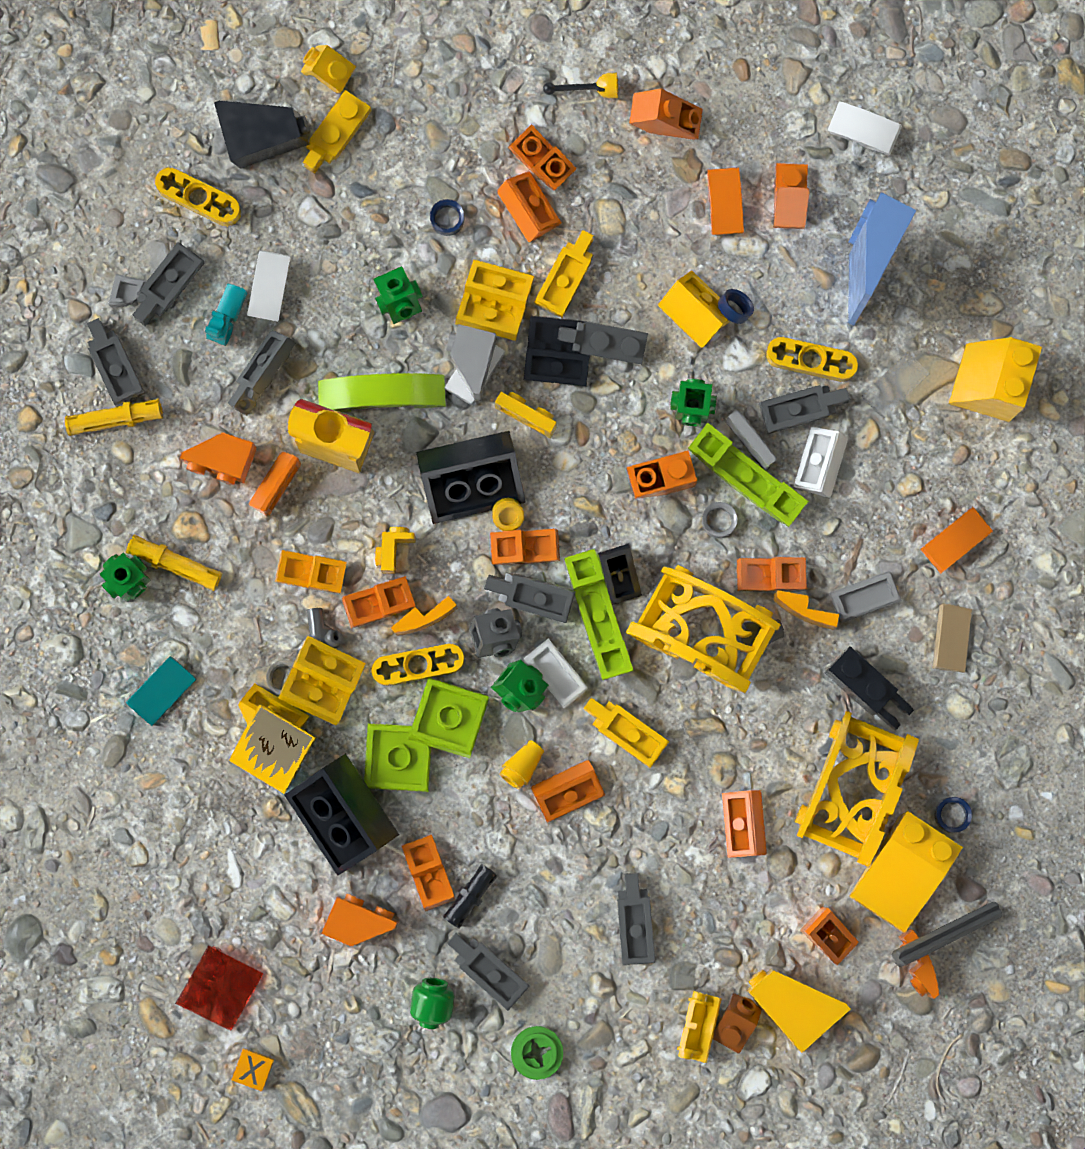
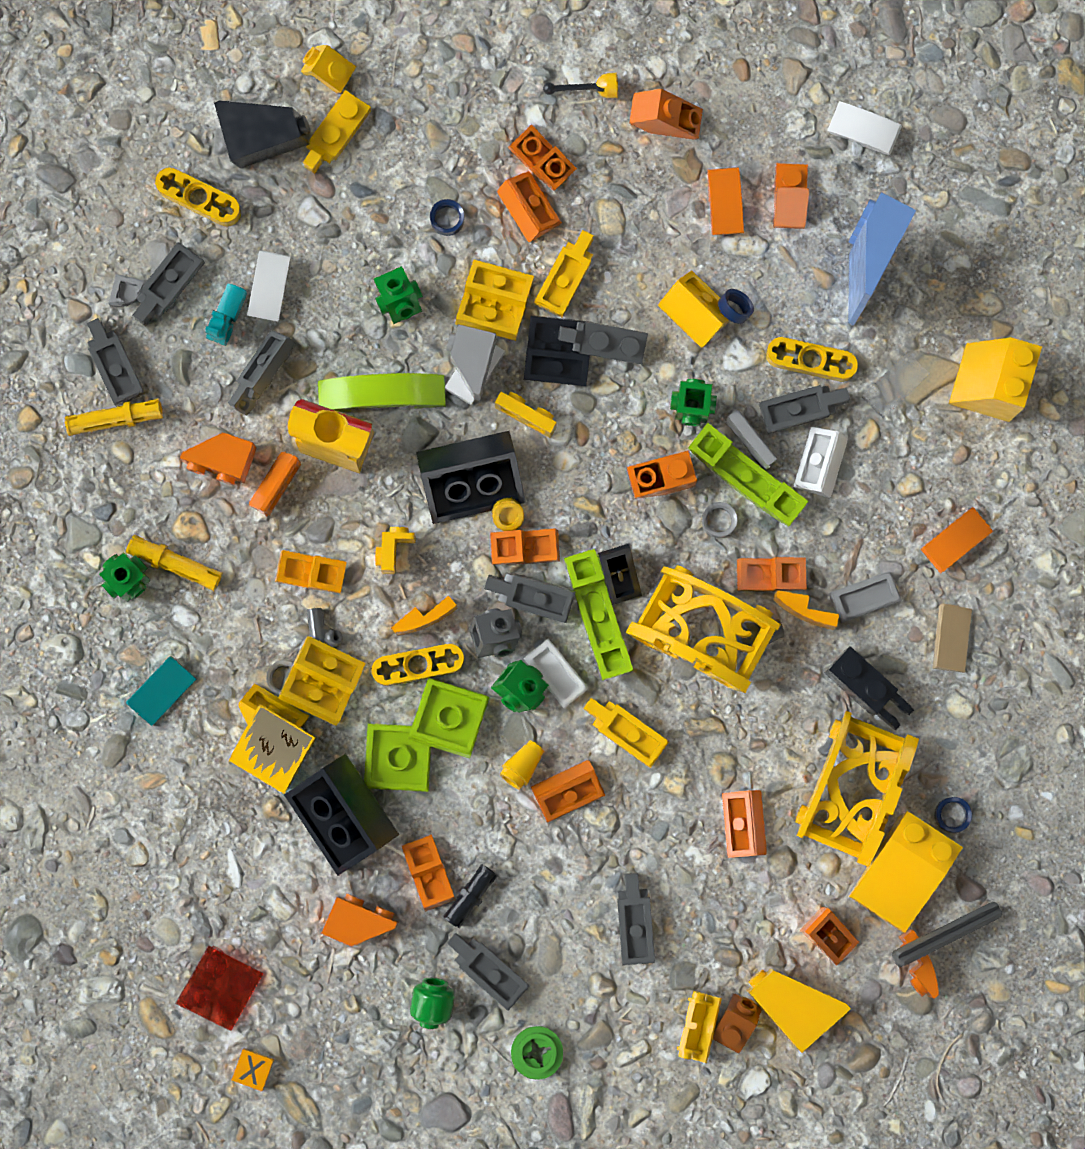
(378, 602): orange slope -> none

